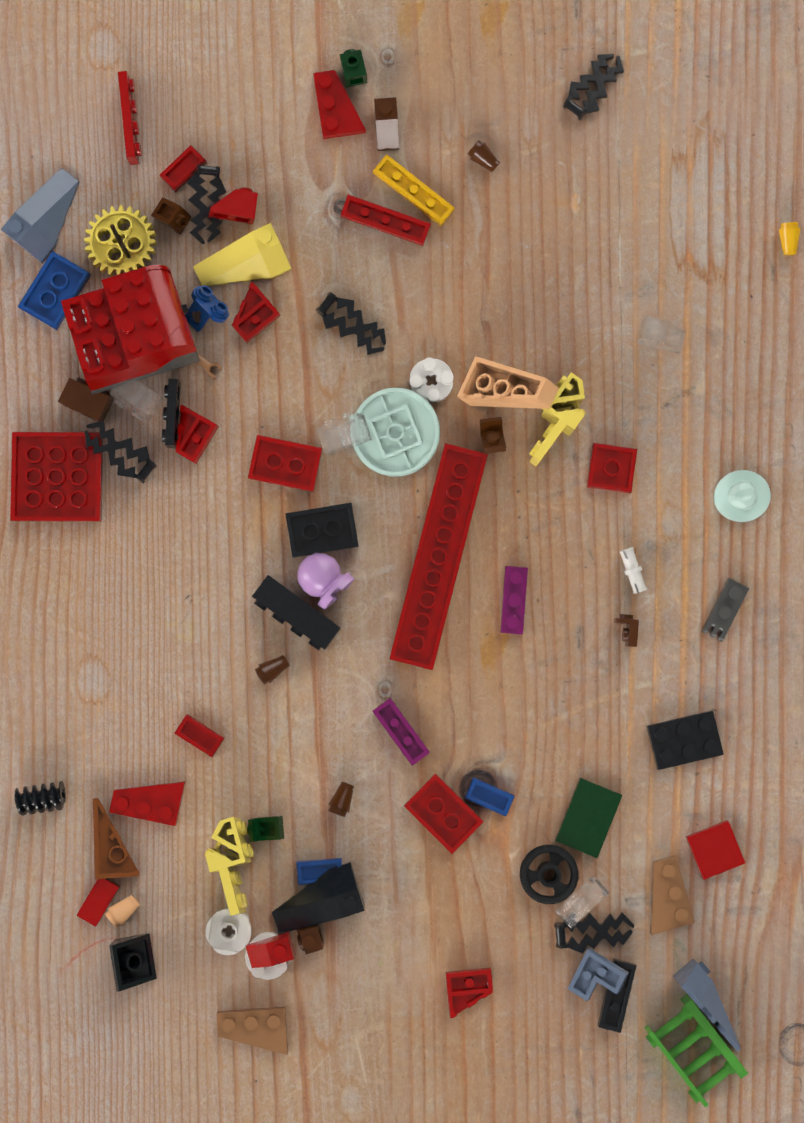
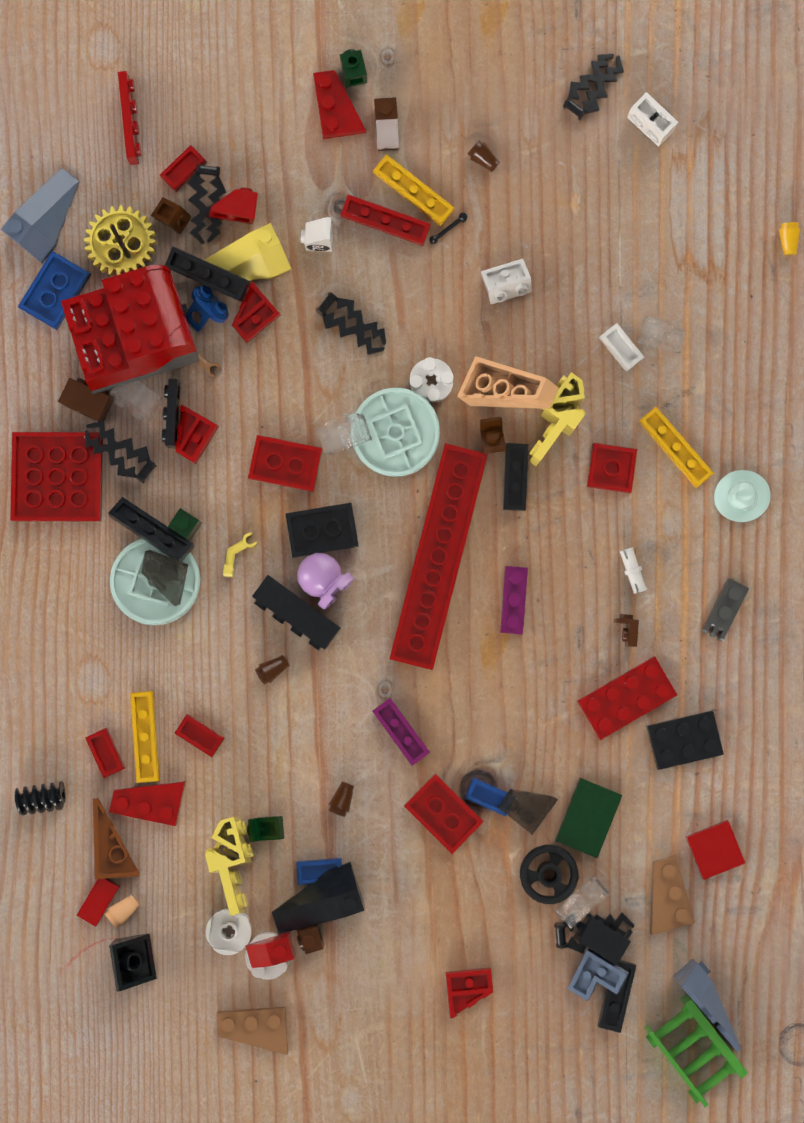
(105, 753): none -> red tile
(139, 597): none -> light aqua plate
(144, 736): none -> yellow tile
(151, 530): none -> black plate
(165, 574): none -> clear smoke wing
(185, 524): none -> dark green brick
(207, 274): none -> black plate
(228, 570): none -> light yellow arm
(318, 235): none -> white slope
(462, 218): none -> black hinge
(507, 281): none -> white bracket
(515, 477): none -> black plate
(527, 808): none -> clear smoke wing
(602, 939): none -> black brick
(621, 347): none -> white tile
(627, 698): none -> red plate
(652, 119): none -> white brick
(676, 447): none -> yellow tile

